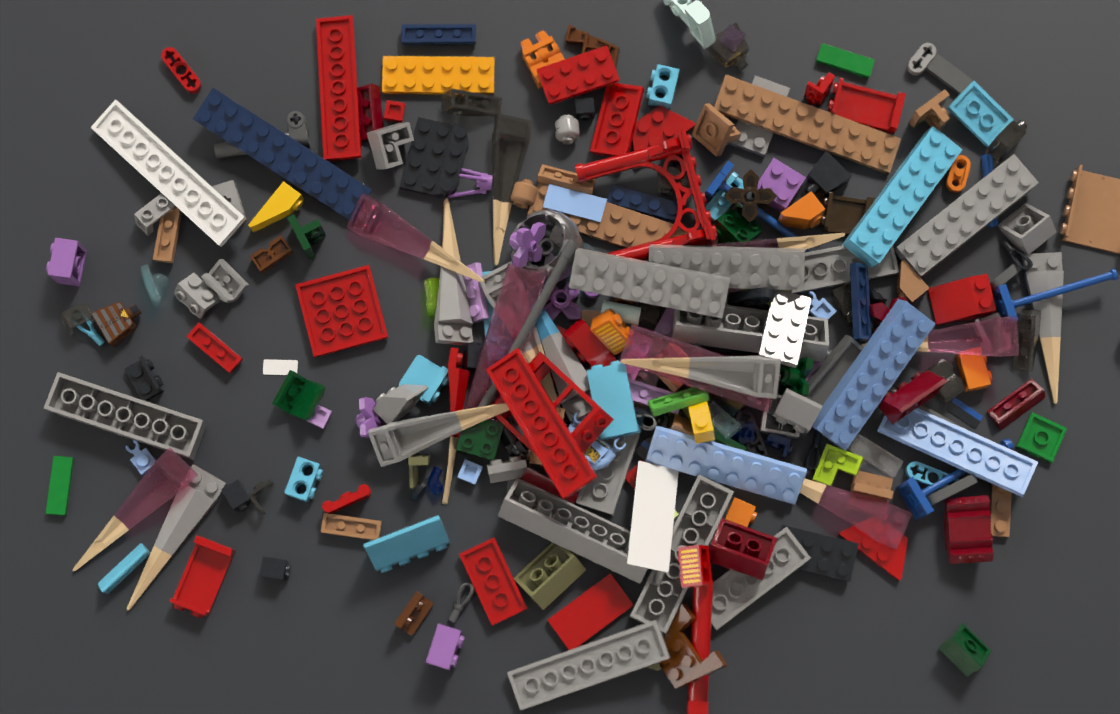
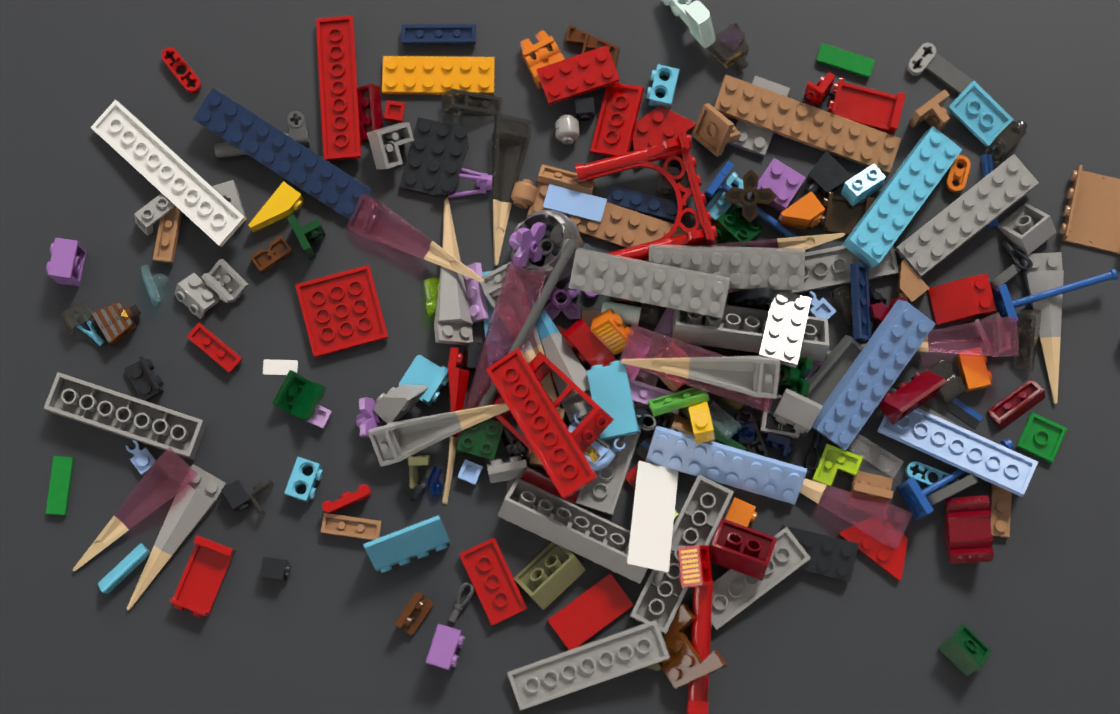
(863, 185): none -> medium azure brick

